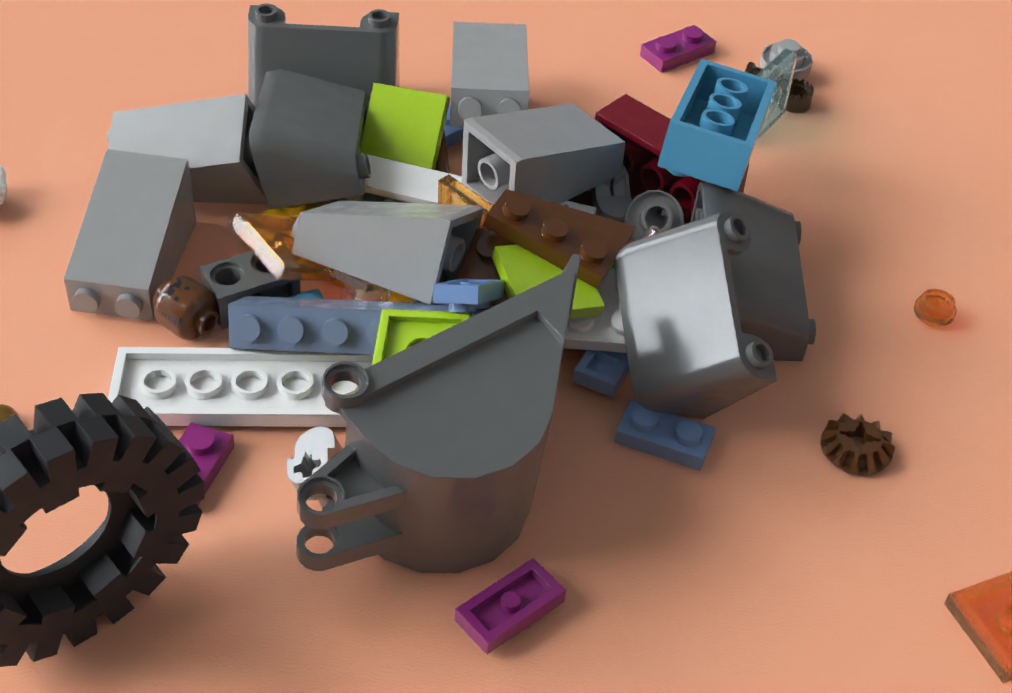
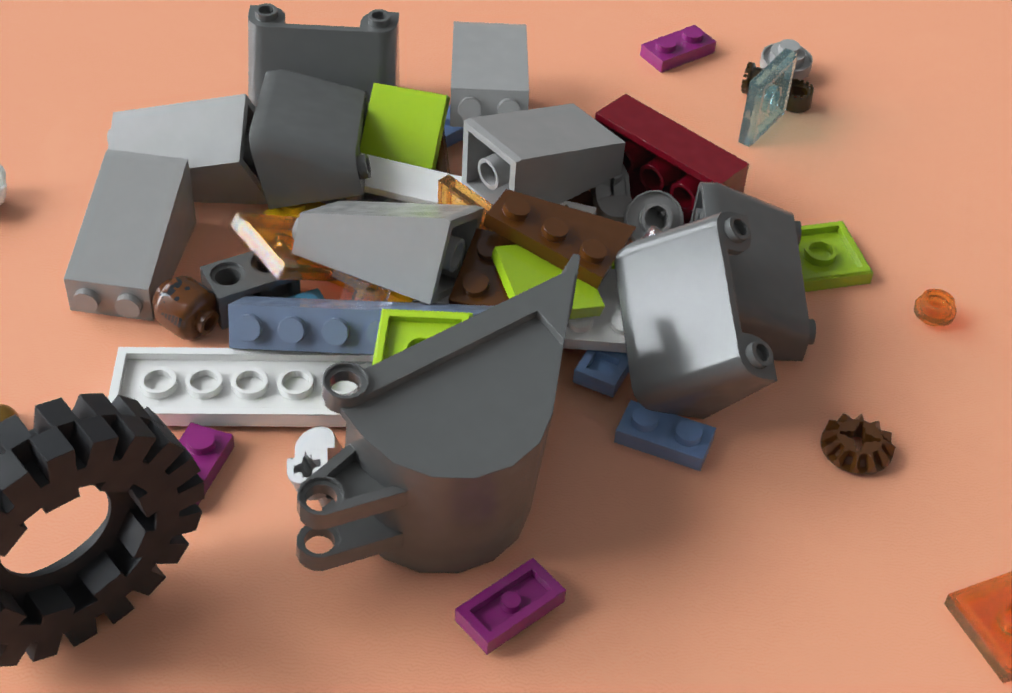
(468, 294): medium blue plate -> none
(716, 125): dark azure brick -> none
(831, 258): none -> lime tile

